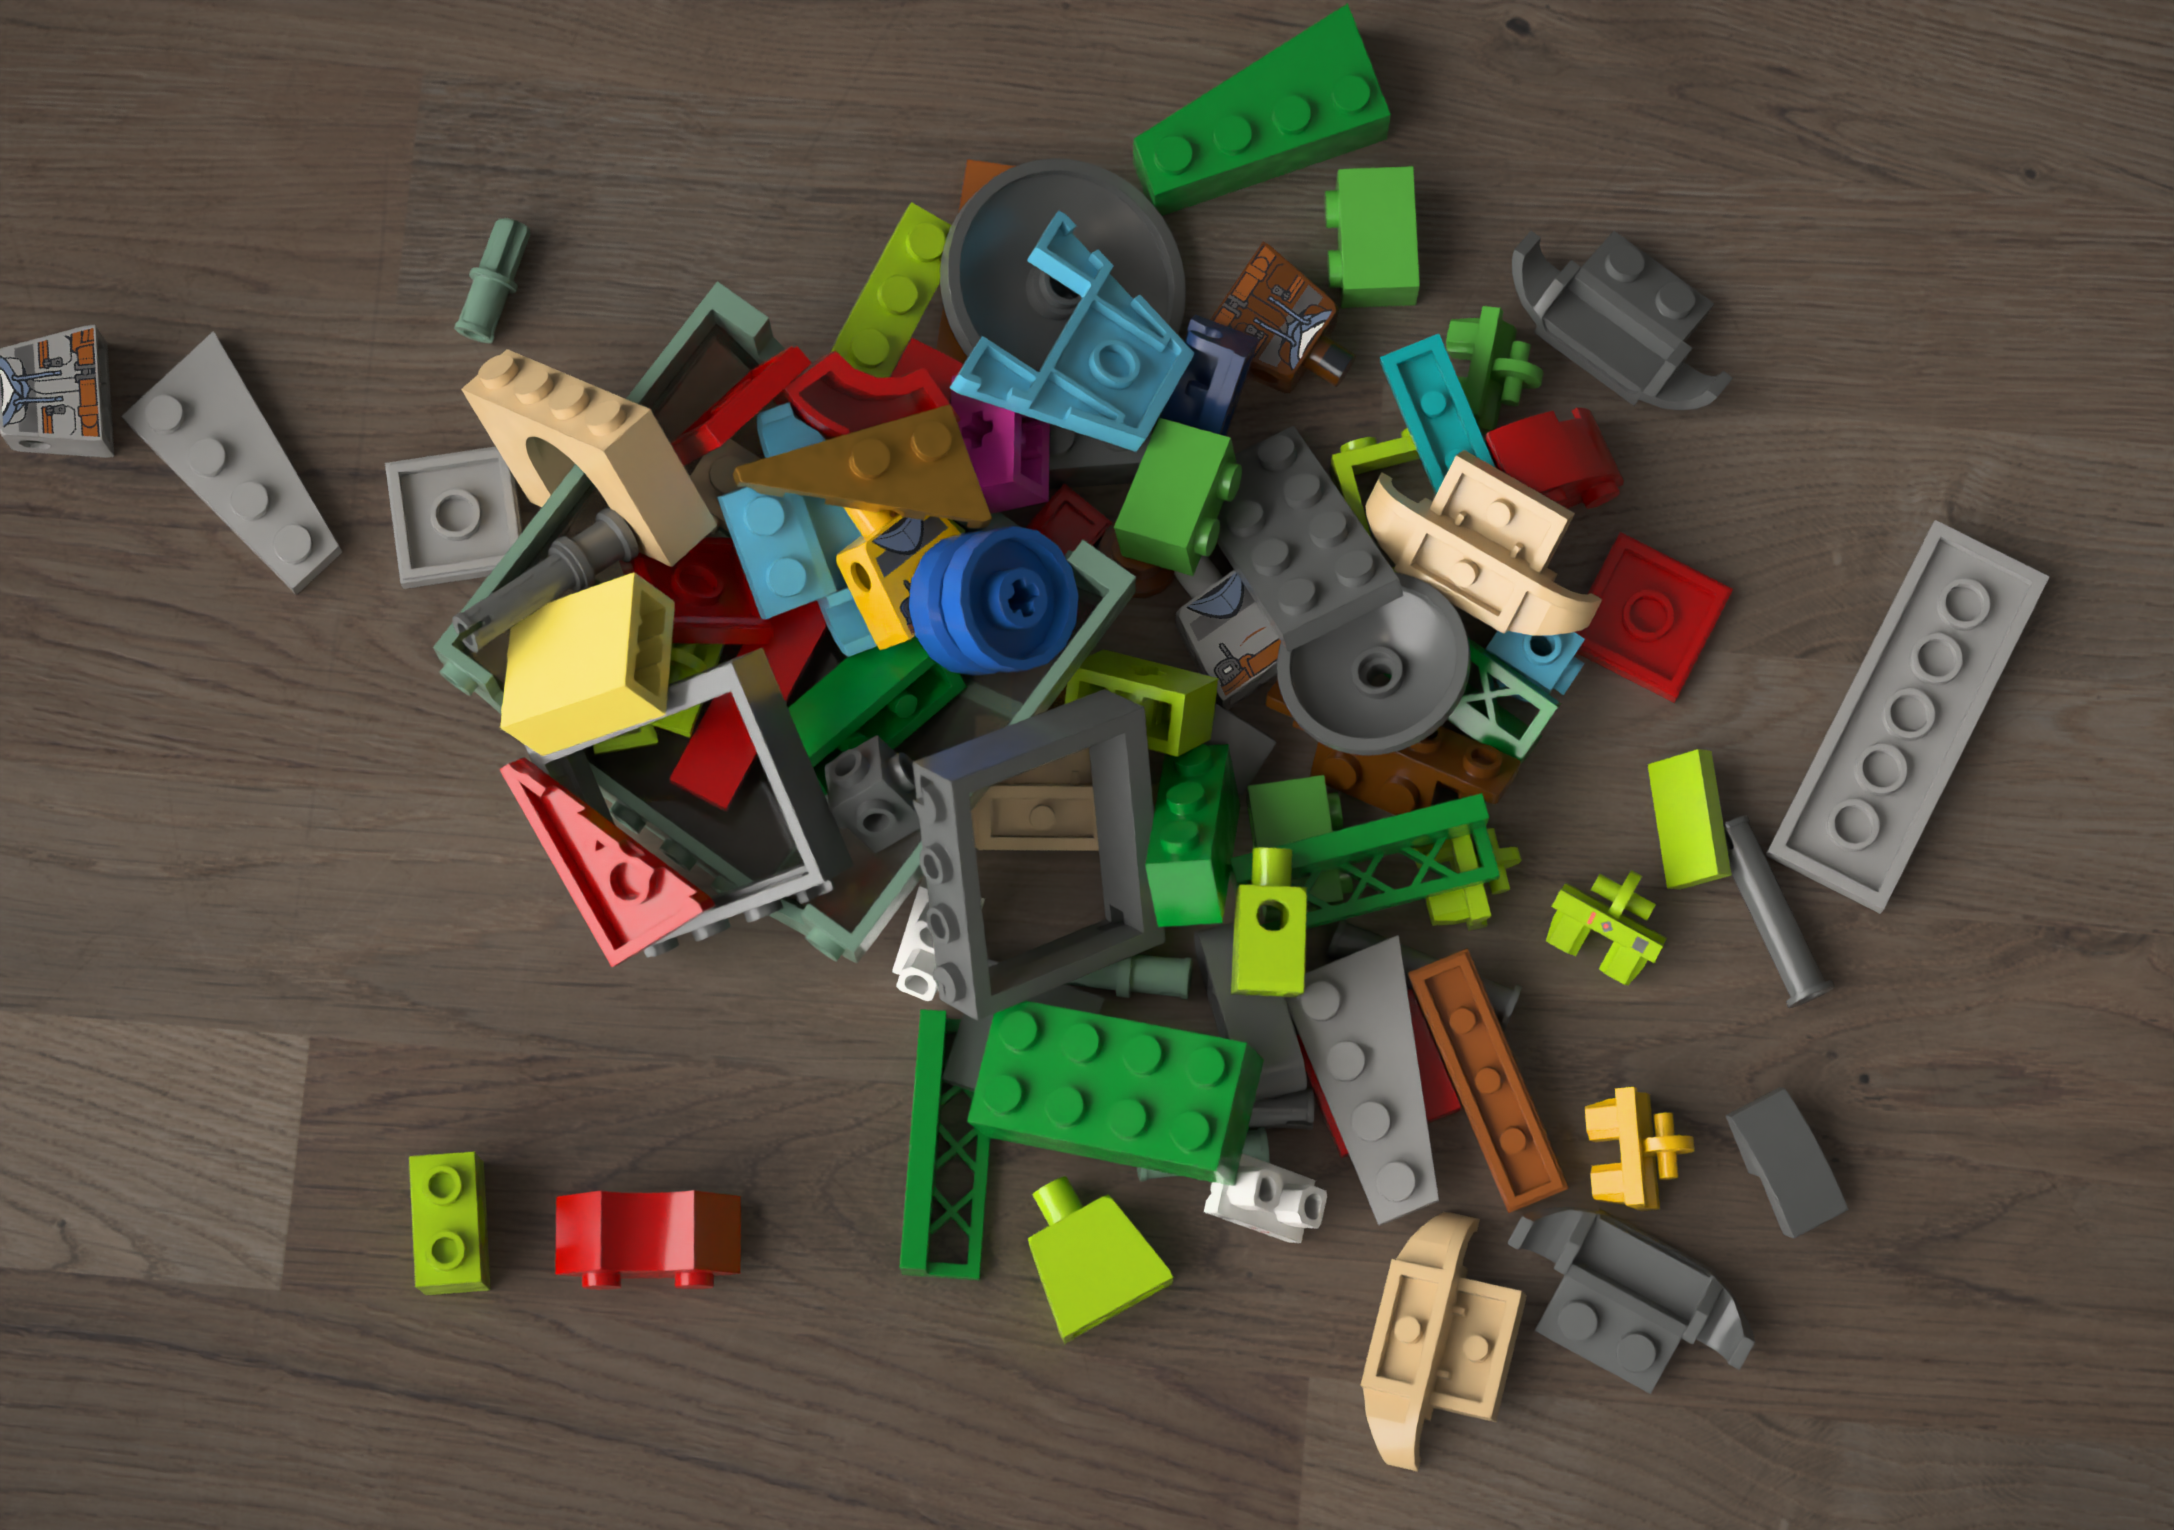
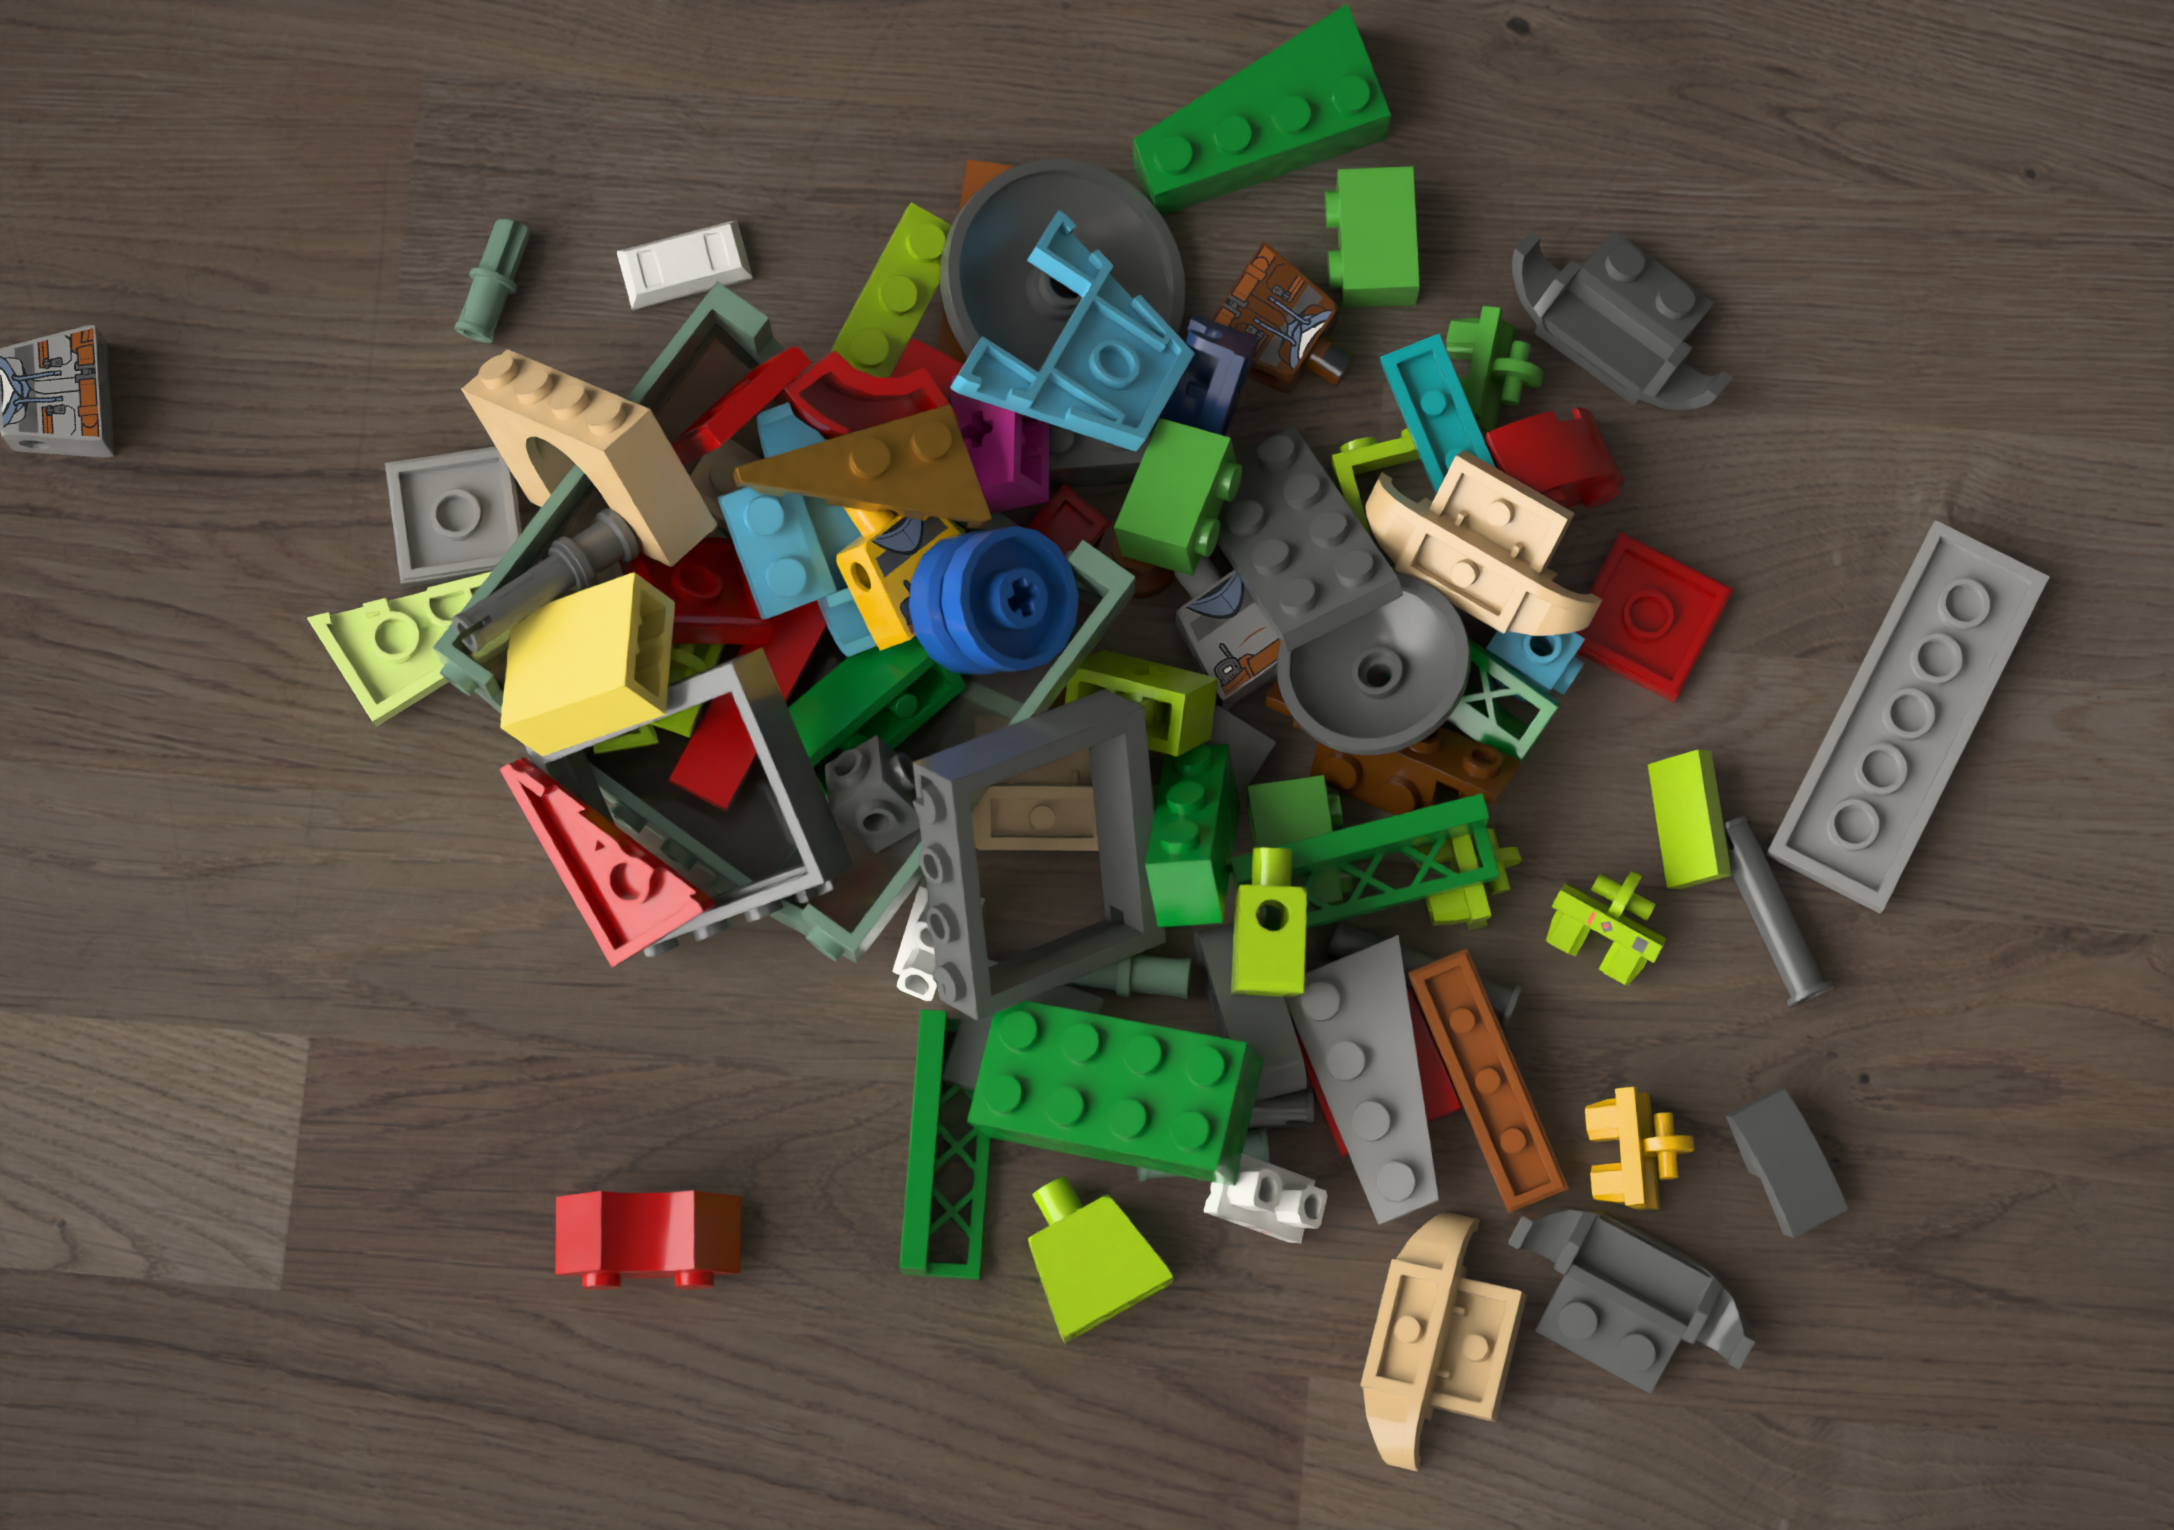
(224, 450): light grey wing -> none
(390, 644): none -> yellowish green wing
(449, 1223): lime brick -> none
(684, 264): none -> white tile

